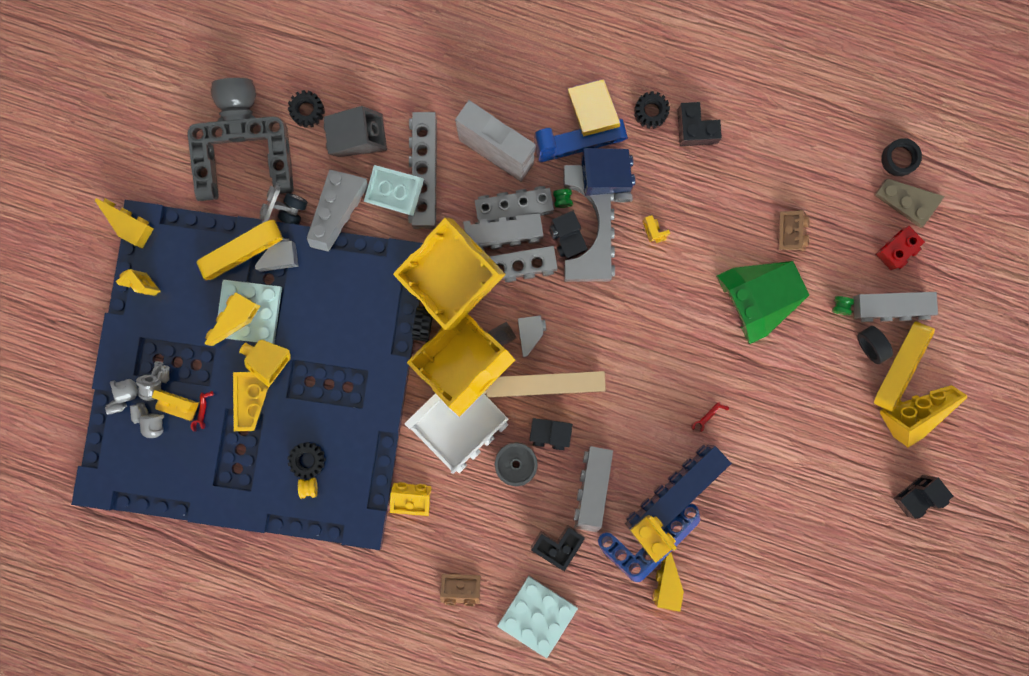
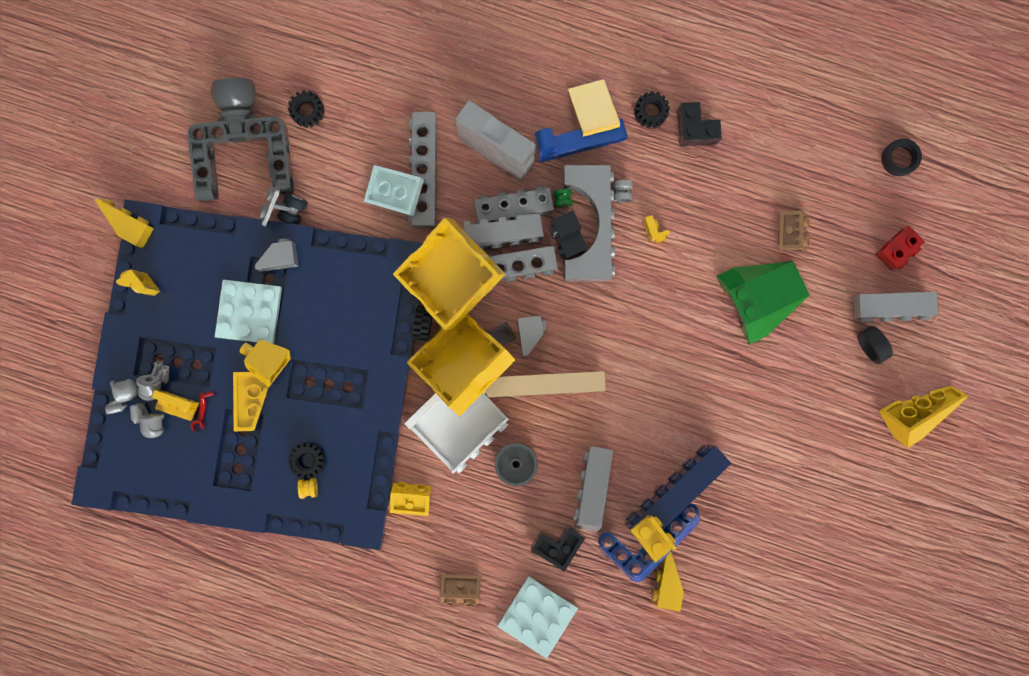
(235, 316): yellow slope -> none
(239, 250): yellow beam -> none
(336, 203): light grey wedge -> none
(355, 132): dark grey slope -> none
(550, 432): black brick -> none
(607, 171): dark blue slope -> none
(709, 415): red piece -> none
(843, 305): green wheel -> none
(904, 366): yellow beam -> none
(909, 201): dark tan wing -> none
(923, 494): black brick -> none

